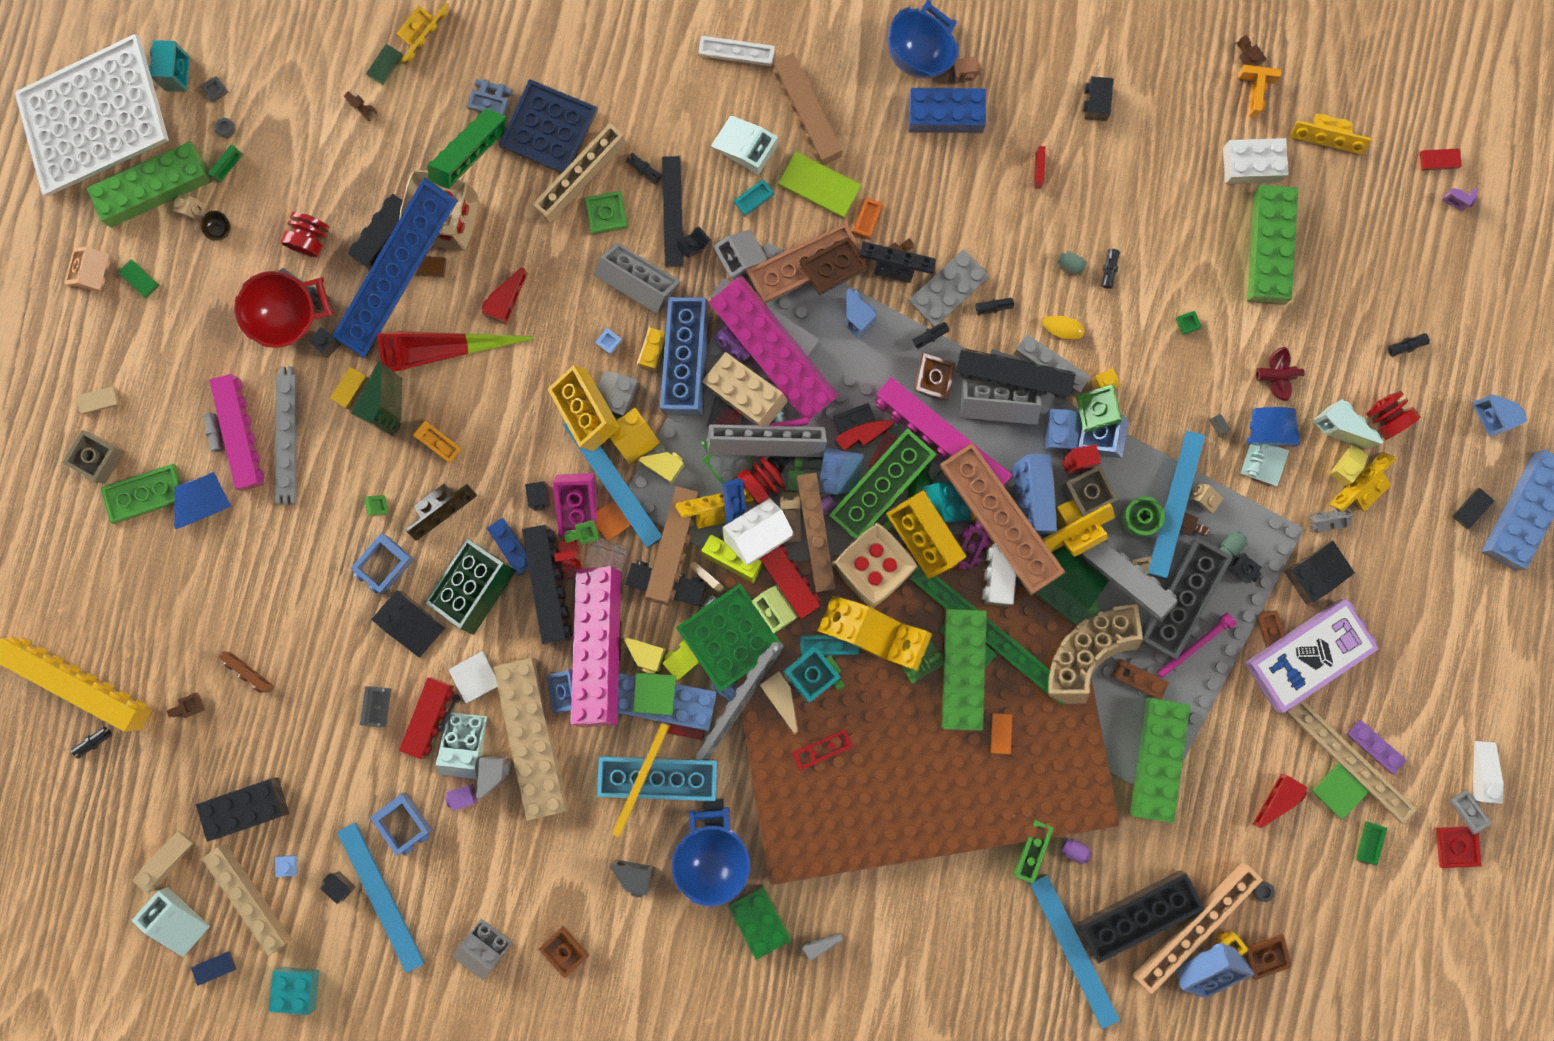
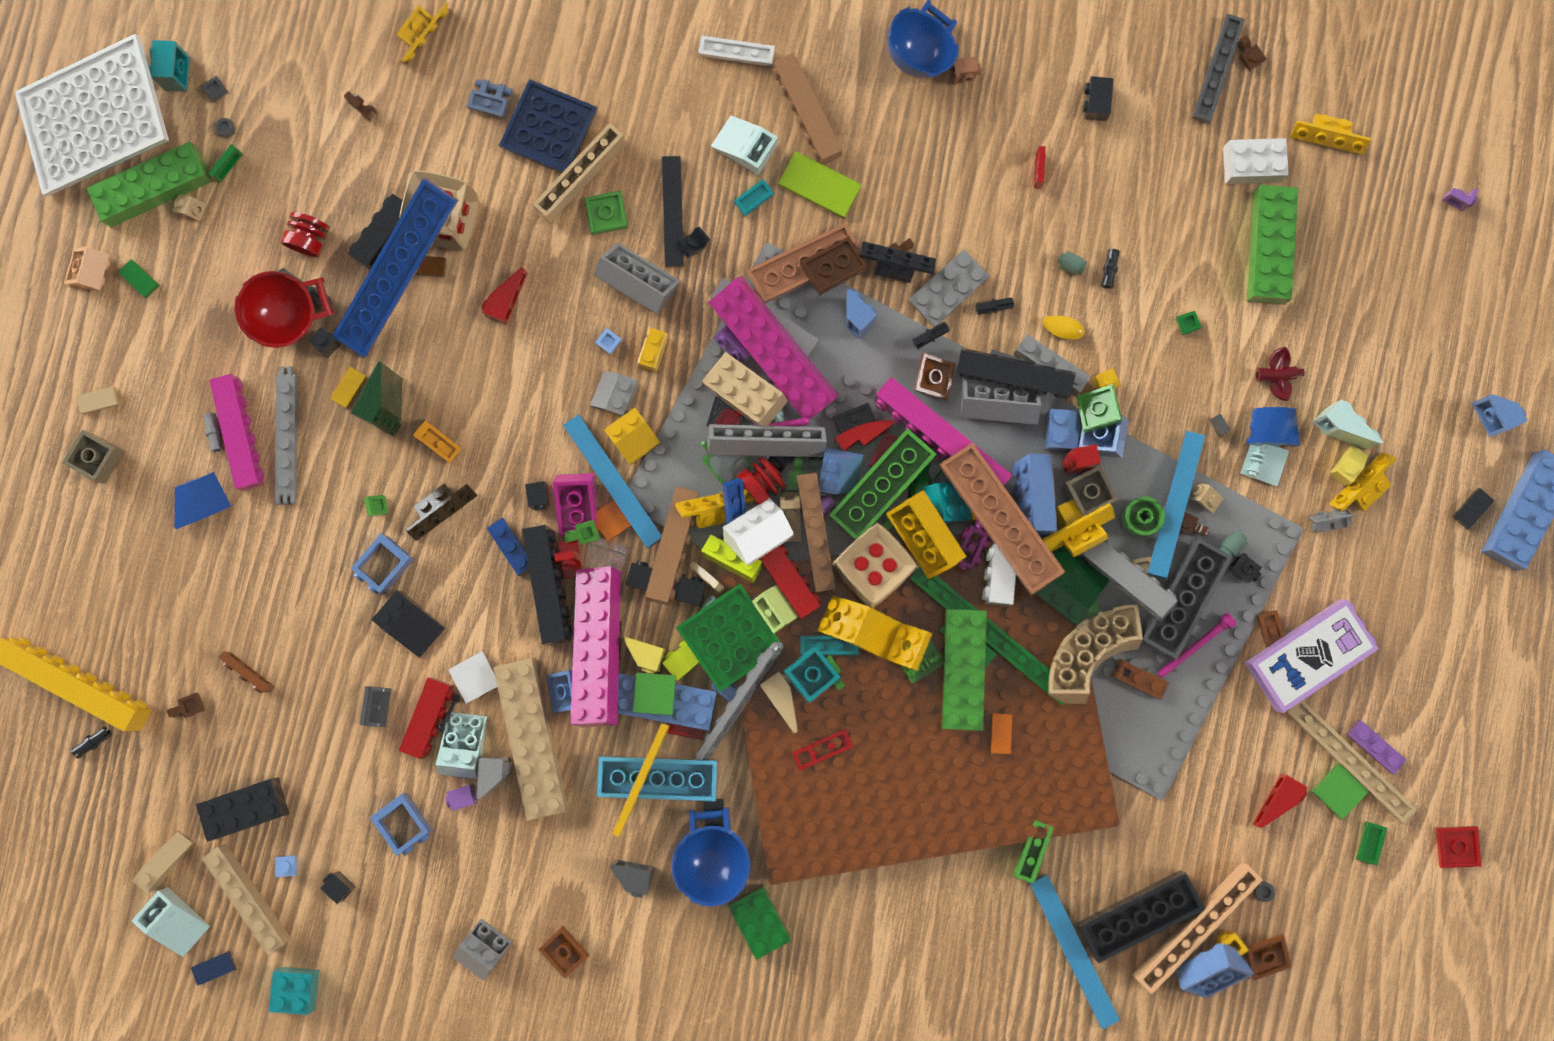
(141, 494): bright green tile -> none
(215, 225): dark brown hair -> none
(381, 897): dark azure tile -> none
(384, 64): clear green tile -> none
(412, 349): red plate -> none
(466, 148): green brick -> none
(470, 587): dark green slope -> none
(583, 408): yellow brick -> none
(644, 168): black pin -> none
(664, 465): light yellow slope -> none
(685, 356): medium blue brick -> none
(739, 253): light grey slope -> none
(817, 947): light grey slope -> none
(867, 218): orange tile -> none
(947, 110): blue brick -> none
(1076, 851): medium lavender brick -> none
(1159, 760): bright green brick -> none
(1218, 68): none -> dark grey plate
(1261, 77): light orange bracket -> none
(1319, 573): black slope -> none
(1393, 415): red wheel -> none
(1408, 344): black pin -> none
(1440, 159): red tile -> none
(1470, 812): light grey plate -> none
(1487, 773): white slope -> none

